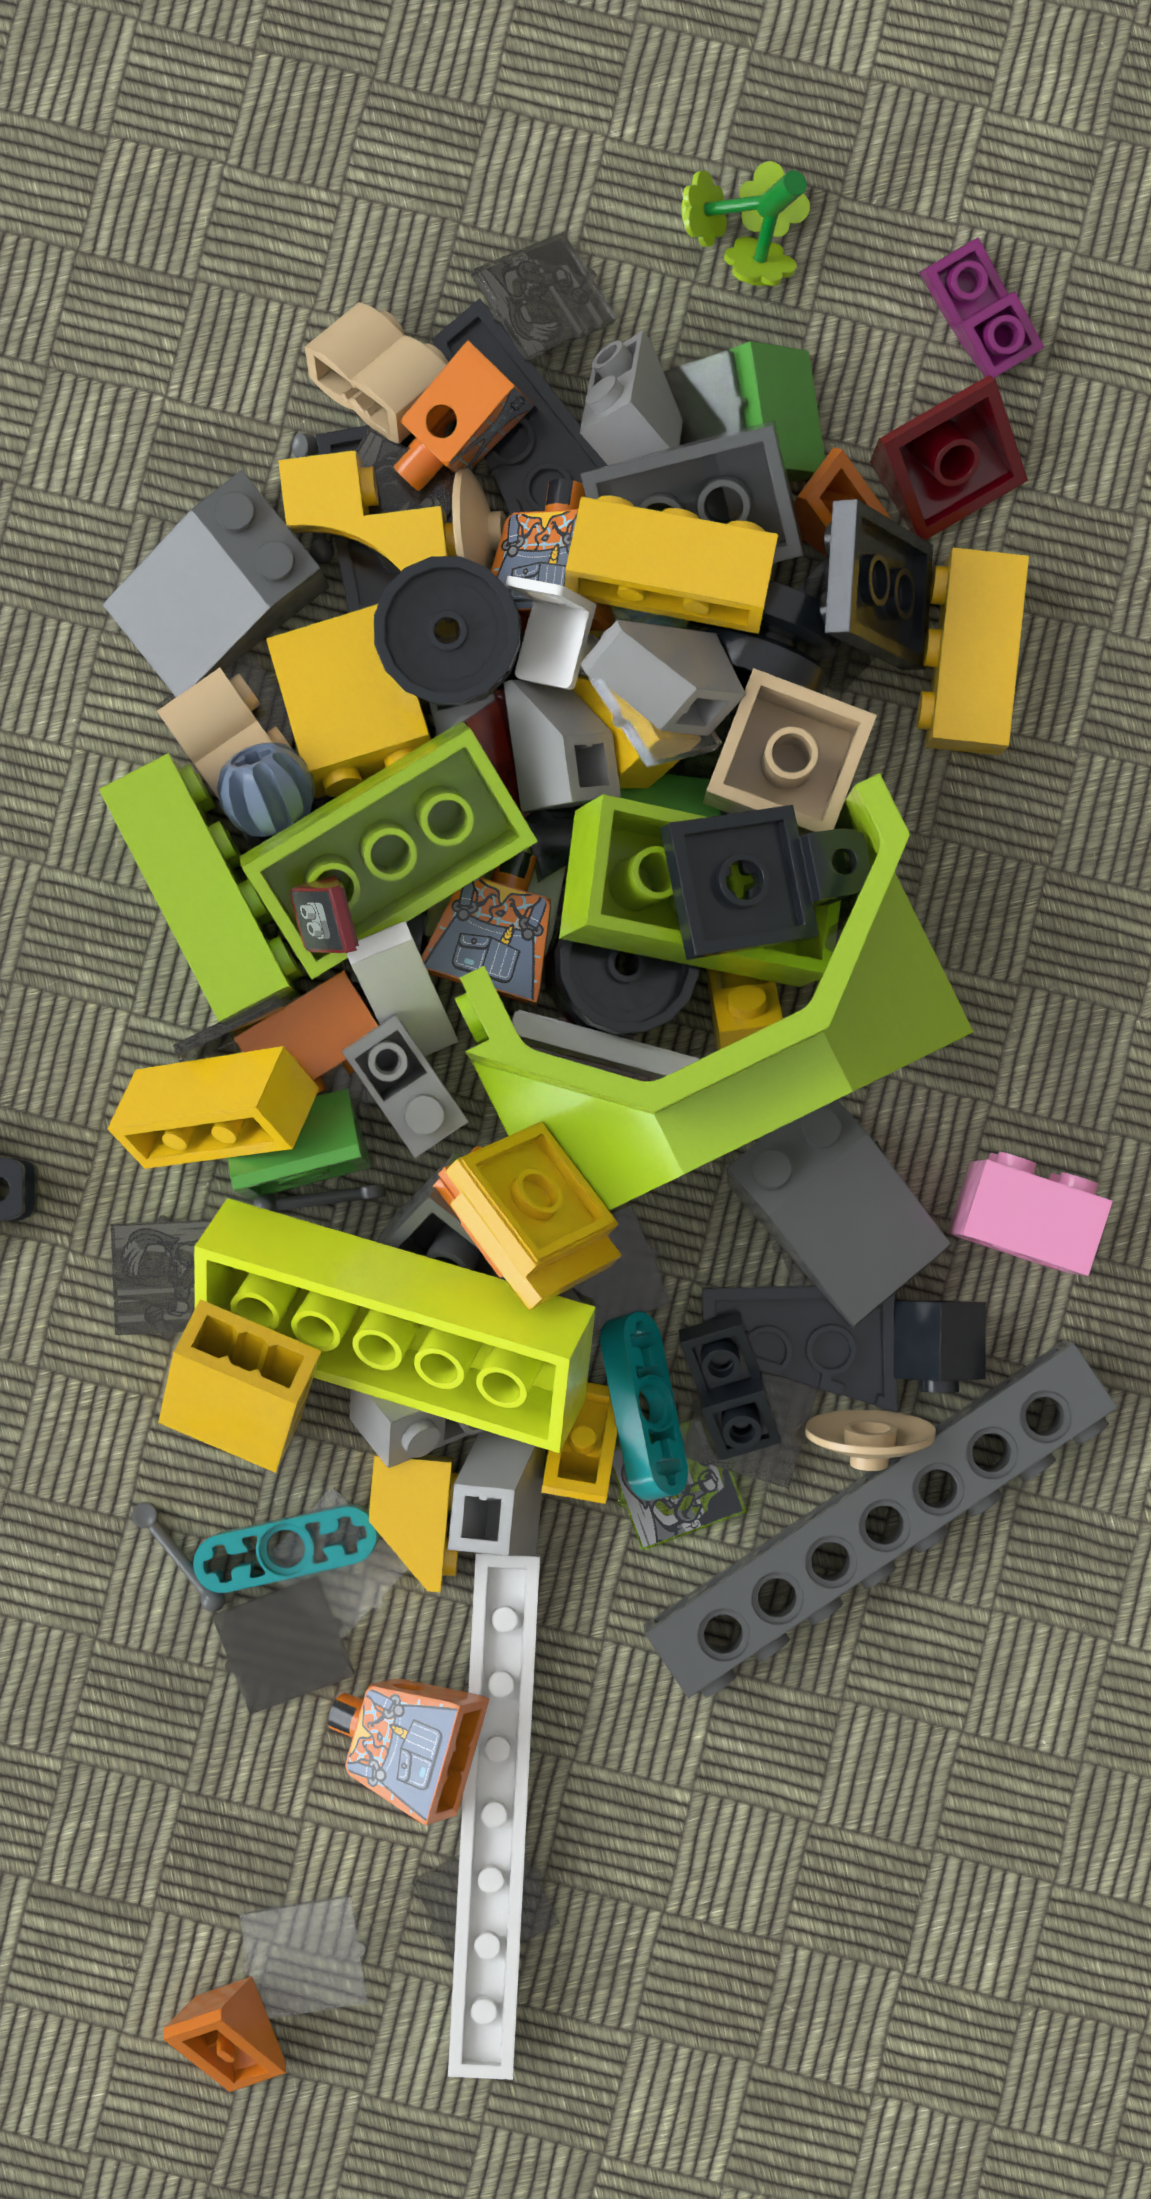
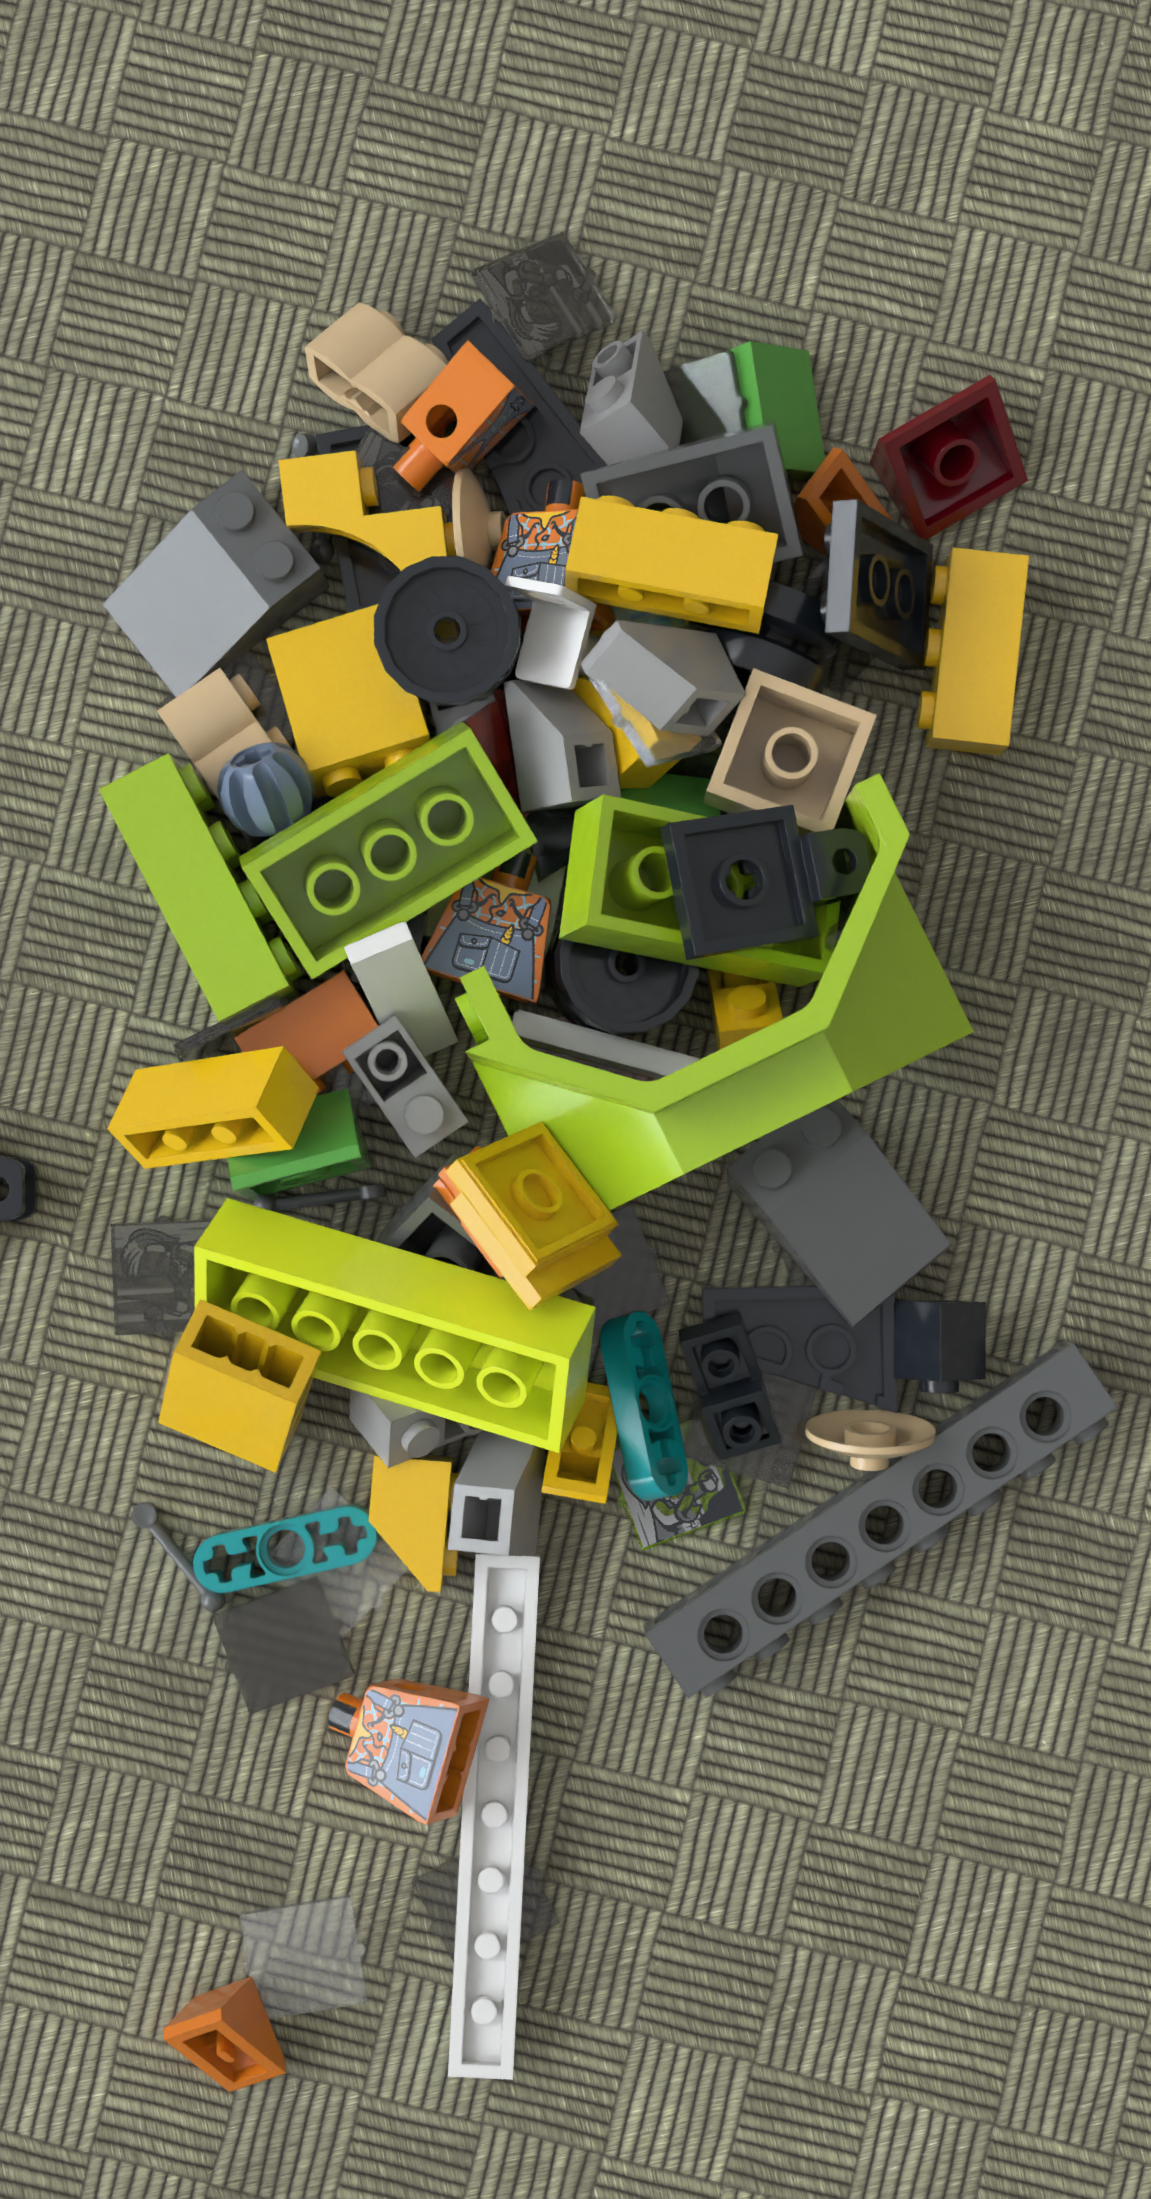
(324, 916): slope -> none
(766, 207): lime plant -> none
(981, 310): magenta slope -> none
(1030, 1216): bright pink brick -> none

